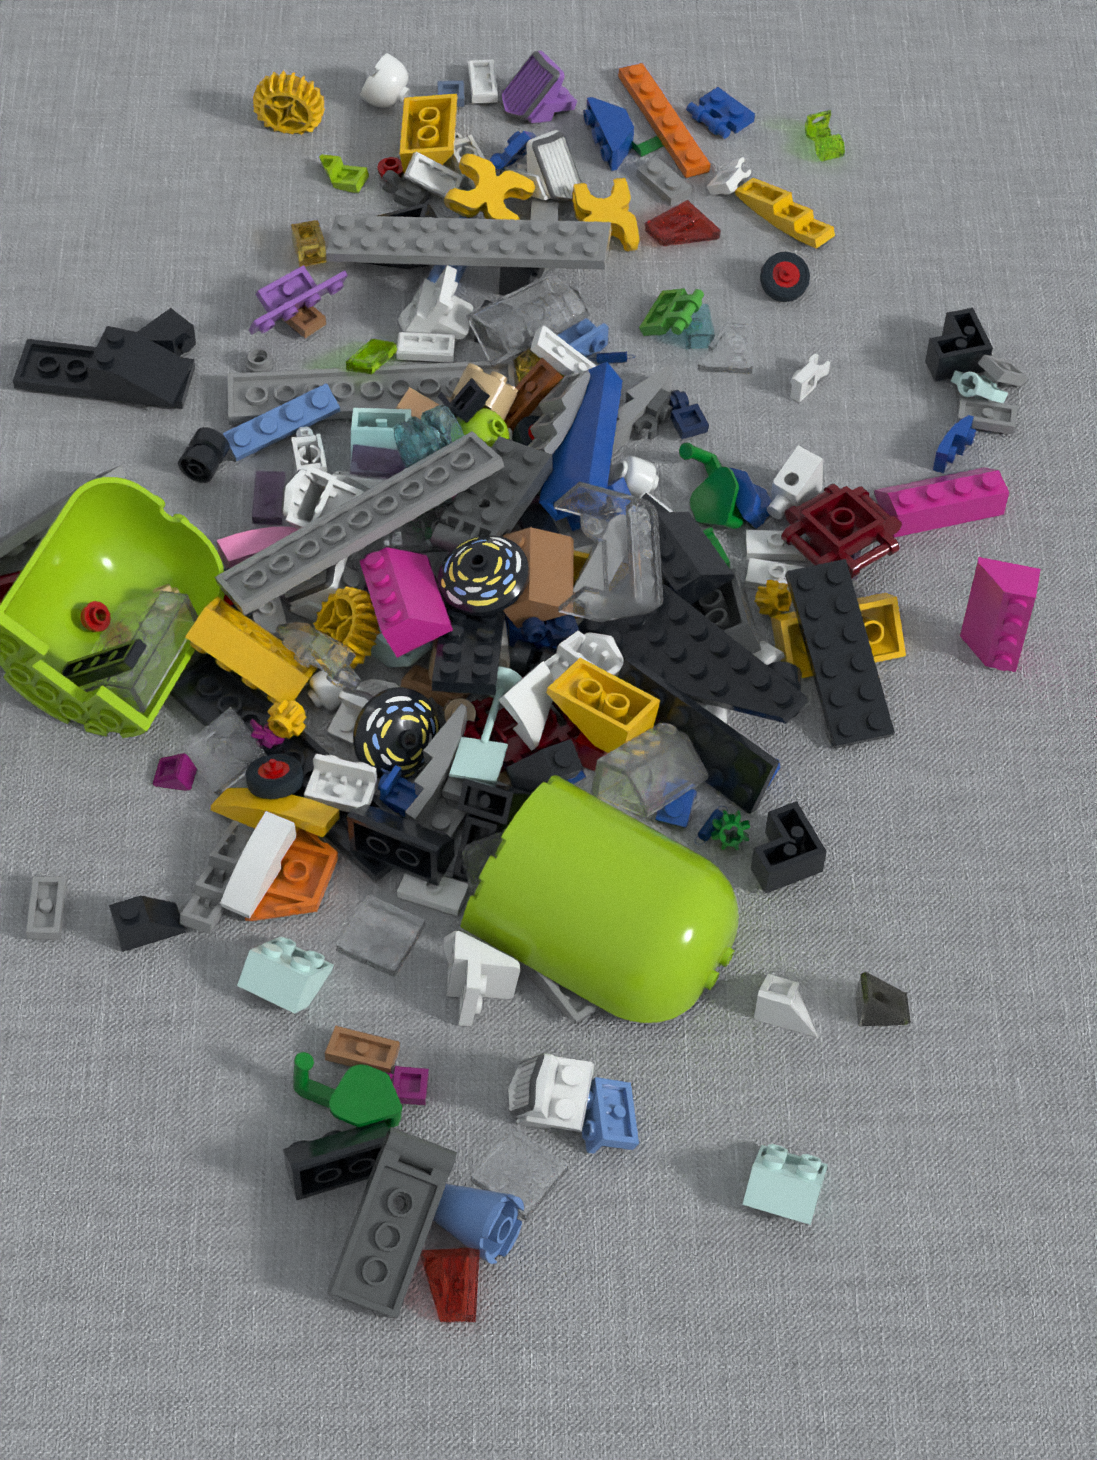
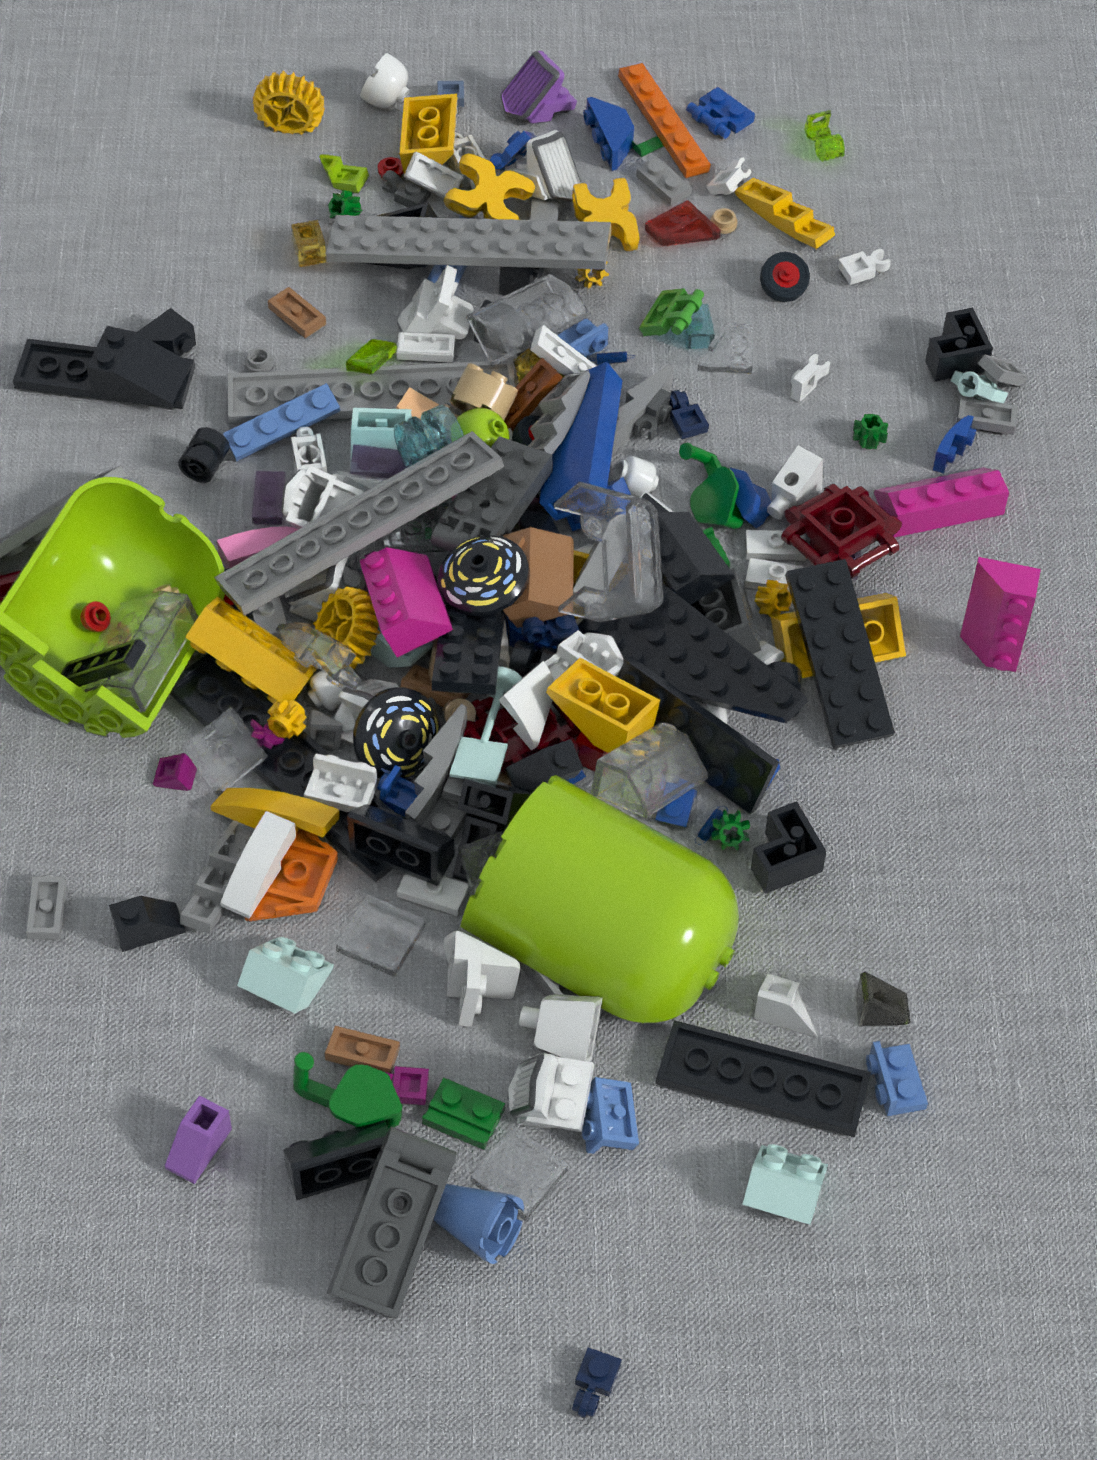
(198, 1139): none -> medium lavender slope
(274, 776): black wheel -> none
(289, 294): medium lavender bracket -> none
(325, 730): none -> light grey slope
(344, 204): none -> green gear
(453, 1282): clear red wing -> none
(463, 1113): none -> green plate
(467, 401): black bracket -> none
(482, 81): white plate -> none
(565, 1025): none -> white torso
(597, 276): none -> yellow gear
(597, 1375): none -> dark blue plate
(724, 220): none -> tan plate
(763, 1078): none -> black plate
(862, 267): none -> white plate
(870, 431): none -> green gear
(896, 1078): none -> medium blue bracket

